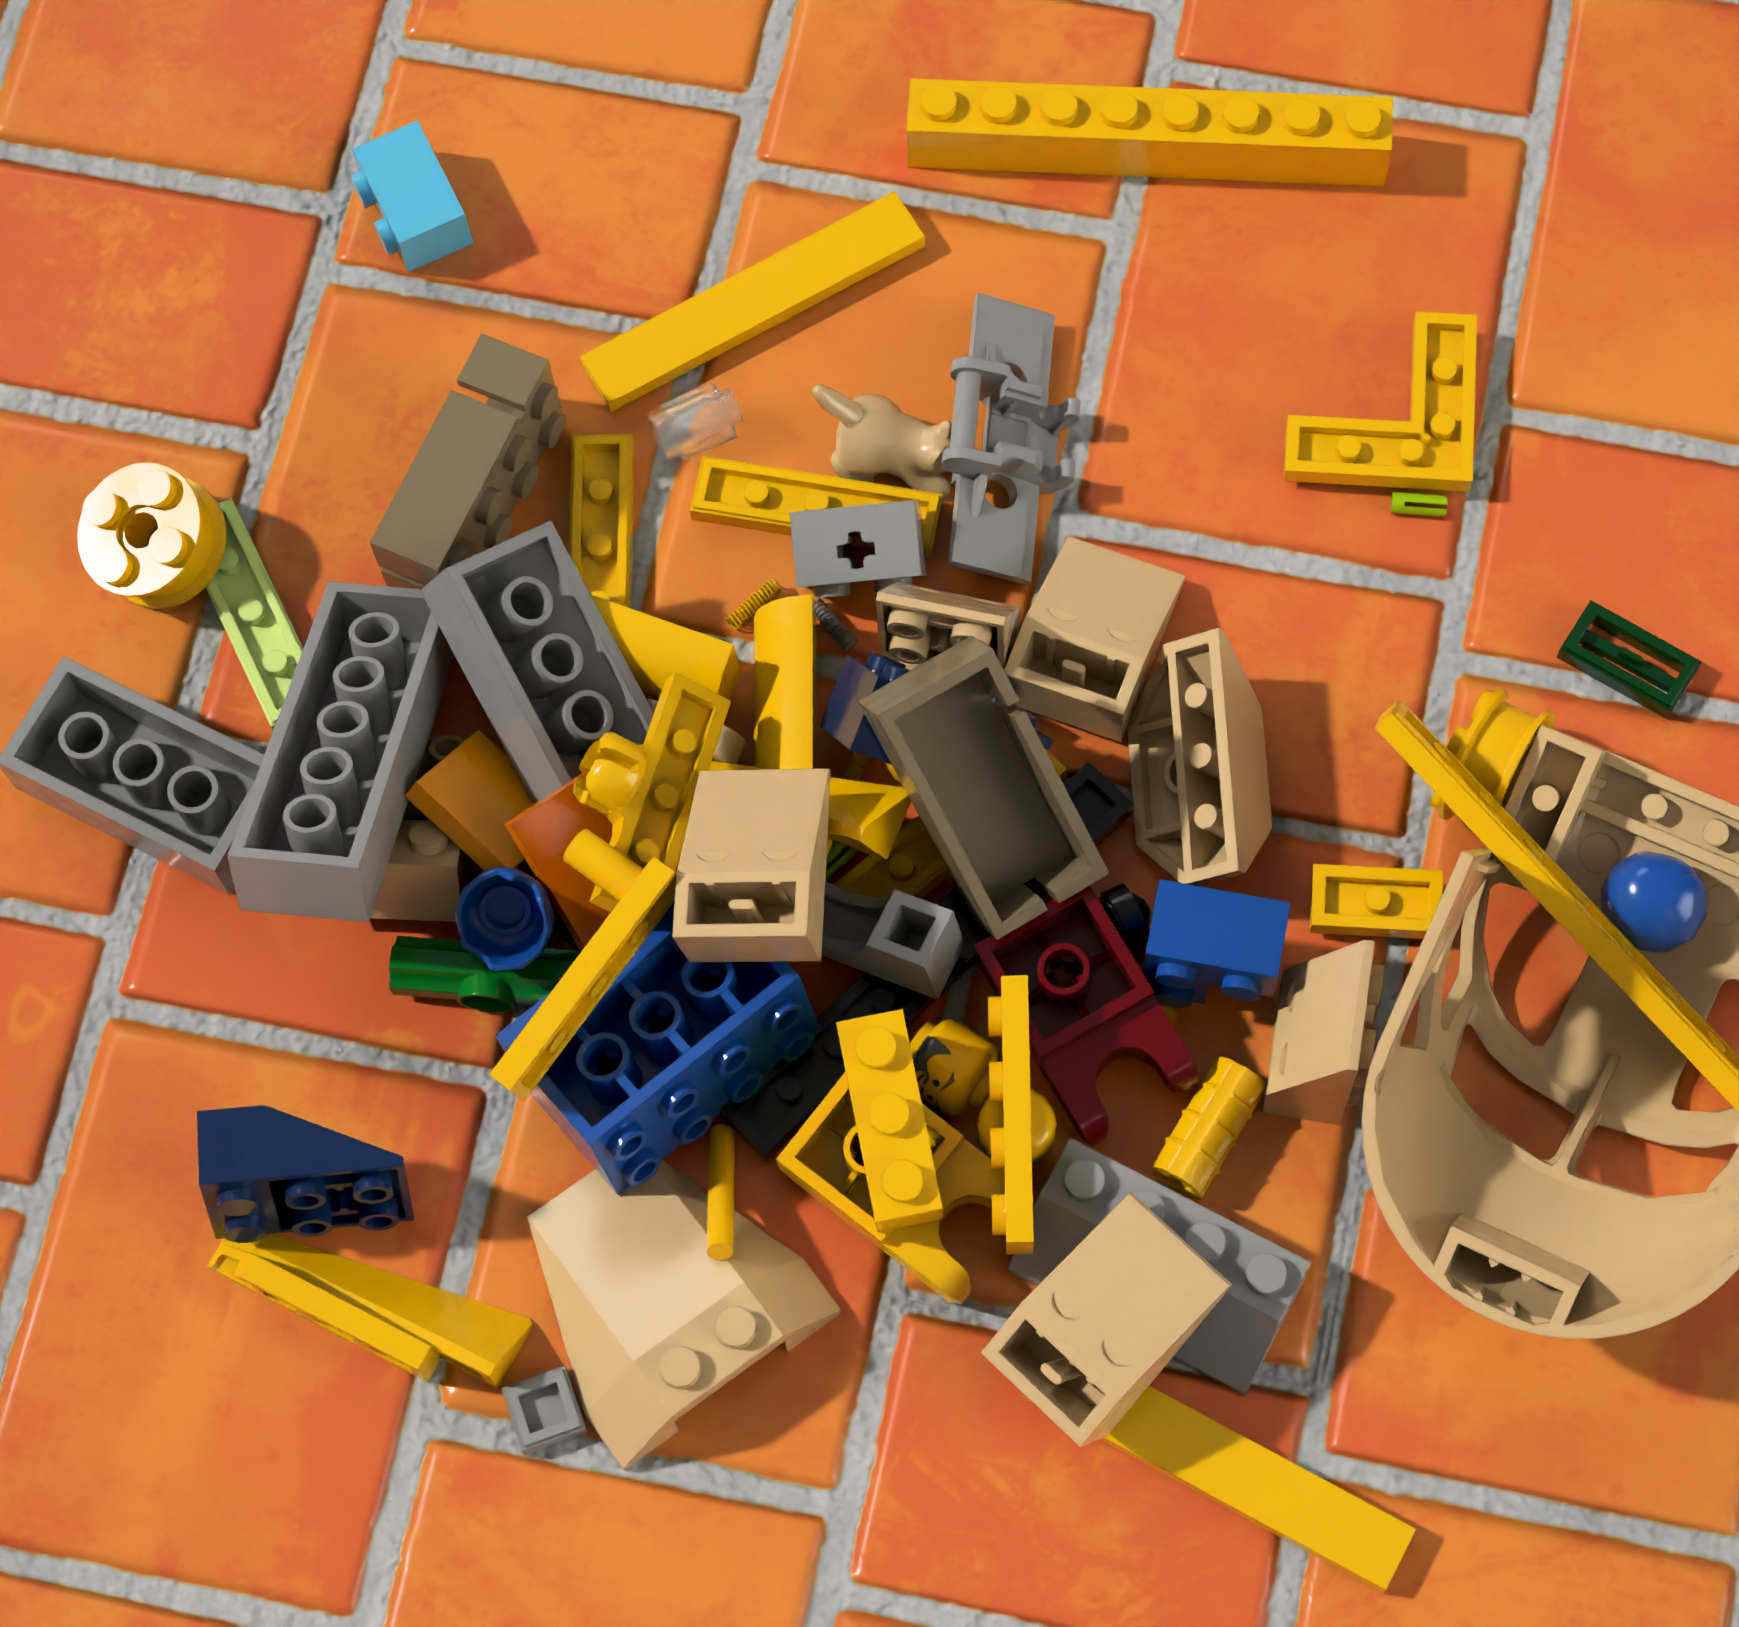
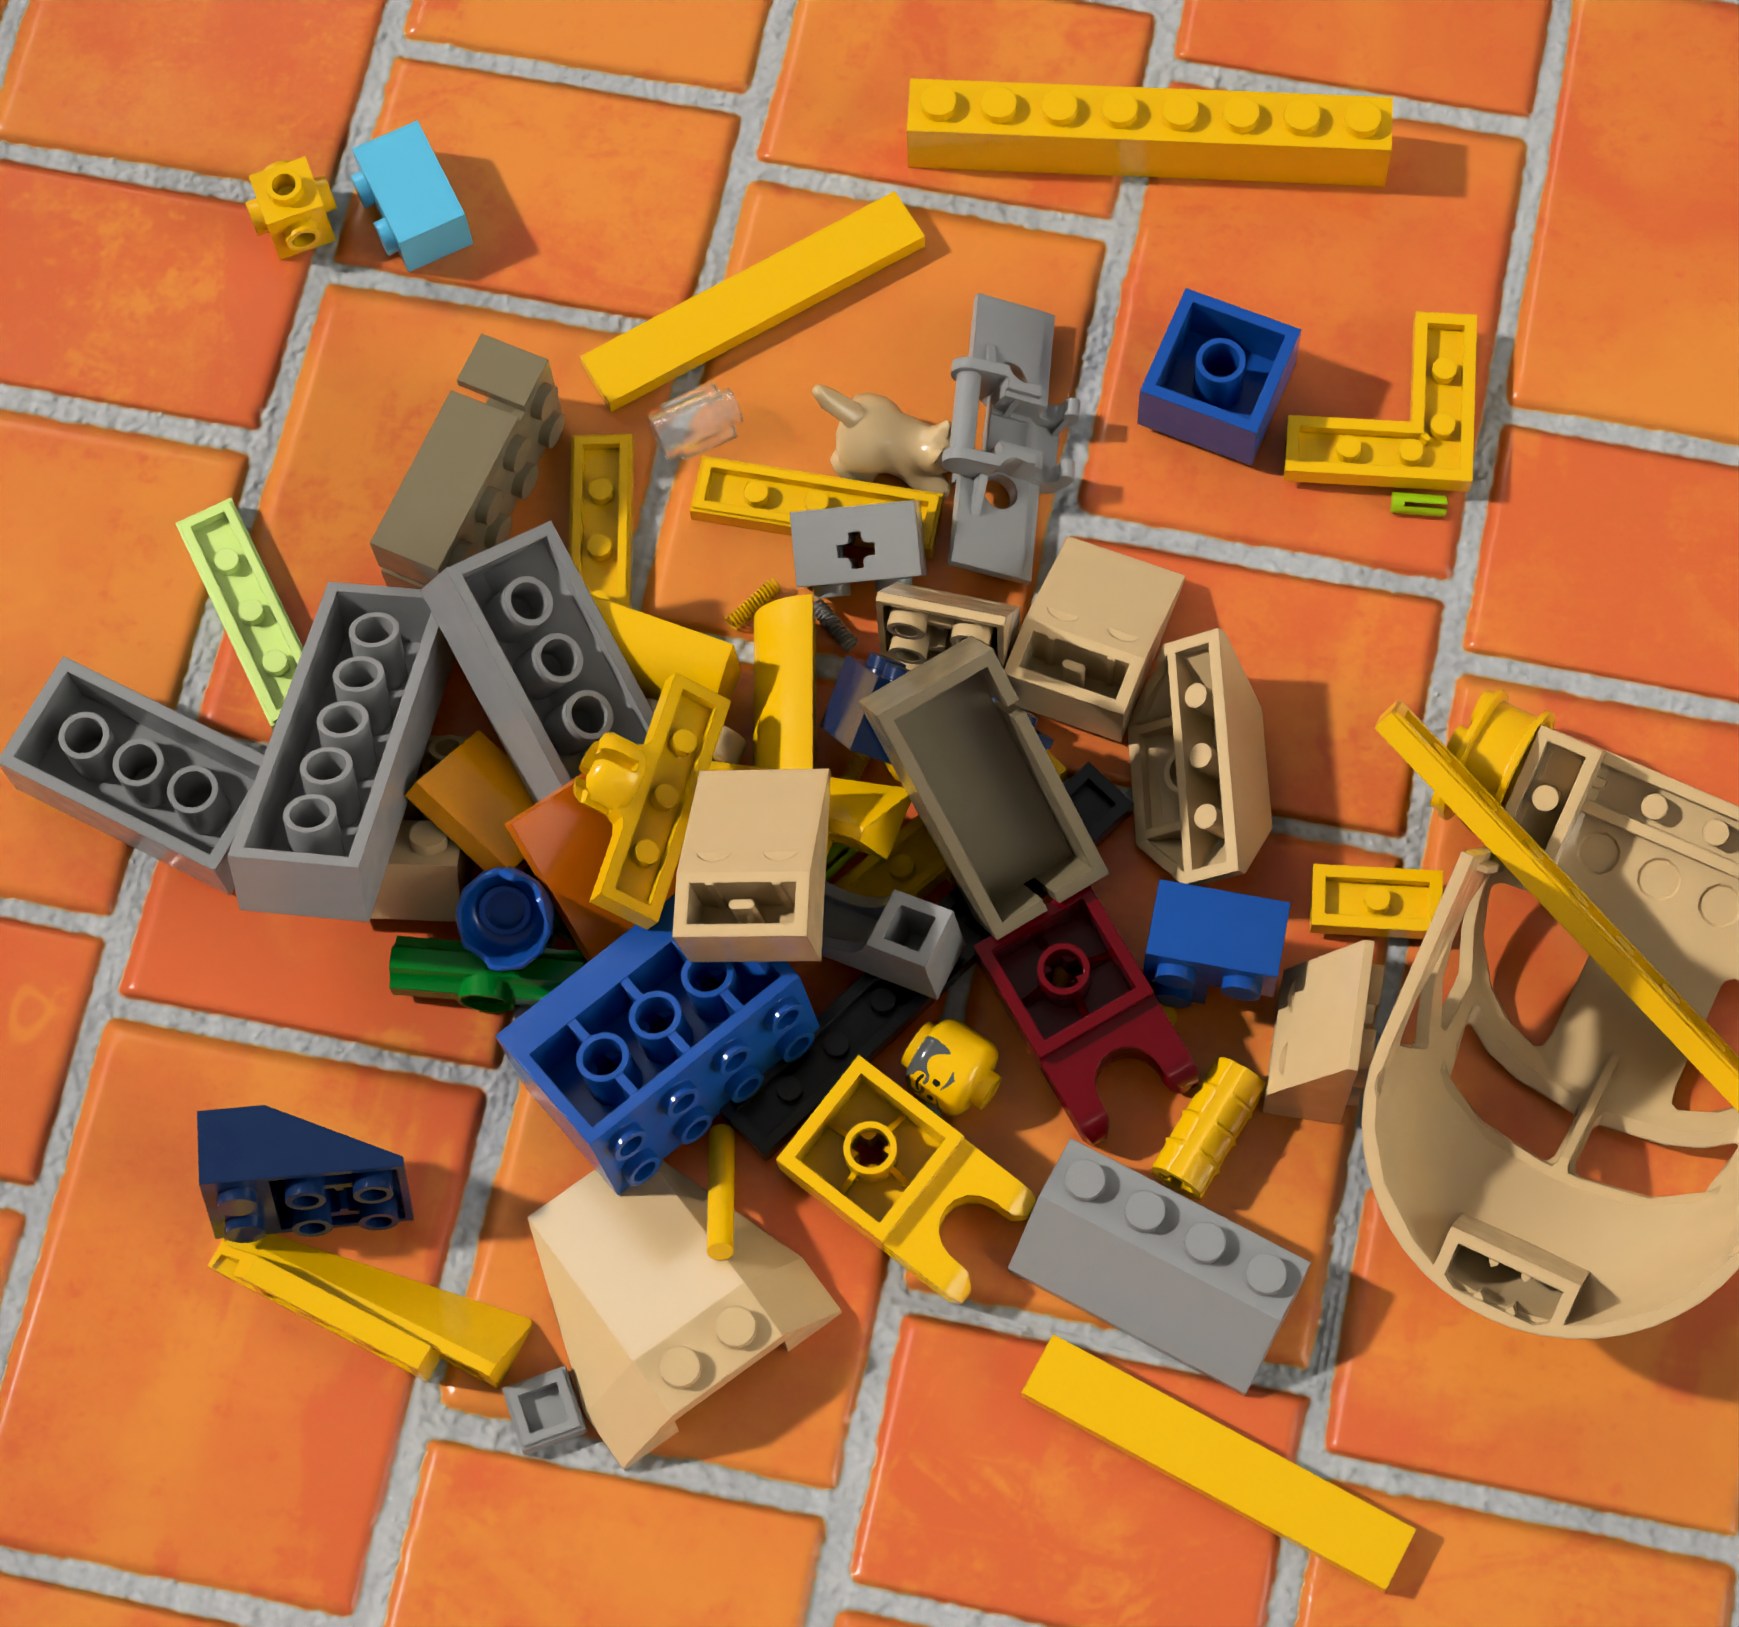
(180, 552): wheel -> none
(292, 207): none -> yellow brick
(643, 901): yellow piece -> none
(890, 1120): yellow brick -> none
(1015, 1121): yellow plate -> none
(1106, 1321): tan slope -> none
(1128, 914): black tile -> none
(1218, 376): none -> blue brick
(1619, 679): dark green tile -> none
(1654, 901): blue hair -> none

